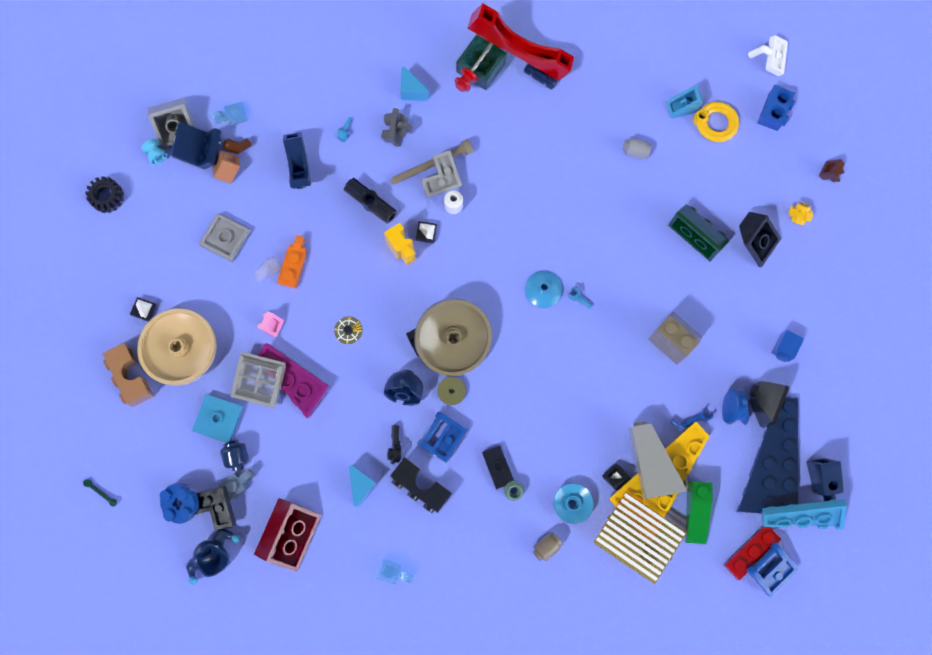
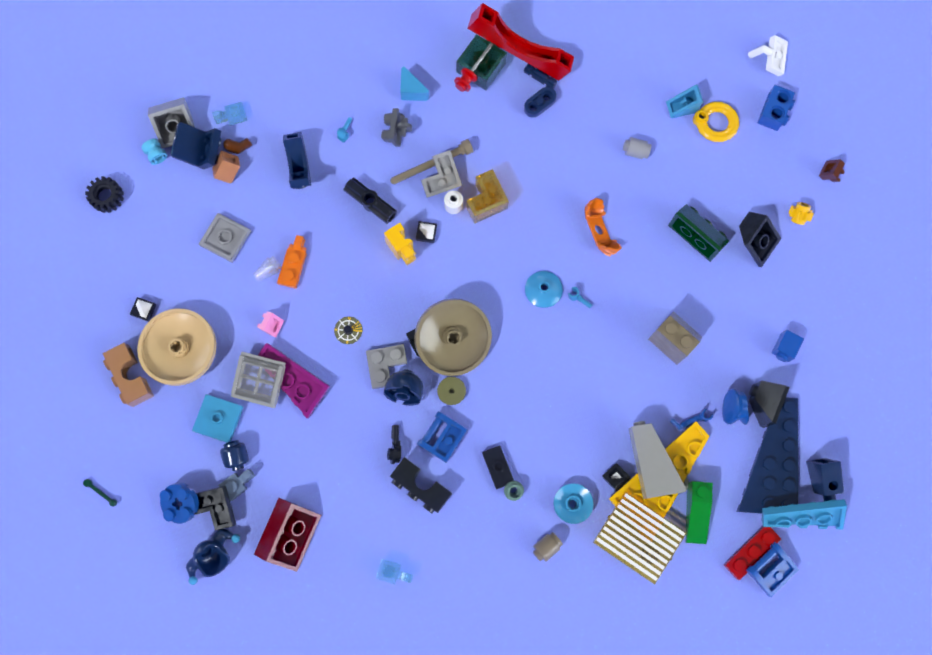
(360, 485): dark azure slope -> none
(380, 360): none -> light grey plate
(490, 200): none -> clear yellow brick
(539, 103): none -> dark blue plate
(593, 214): none -> orange piece

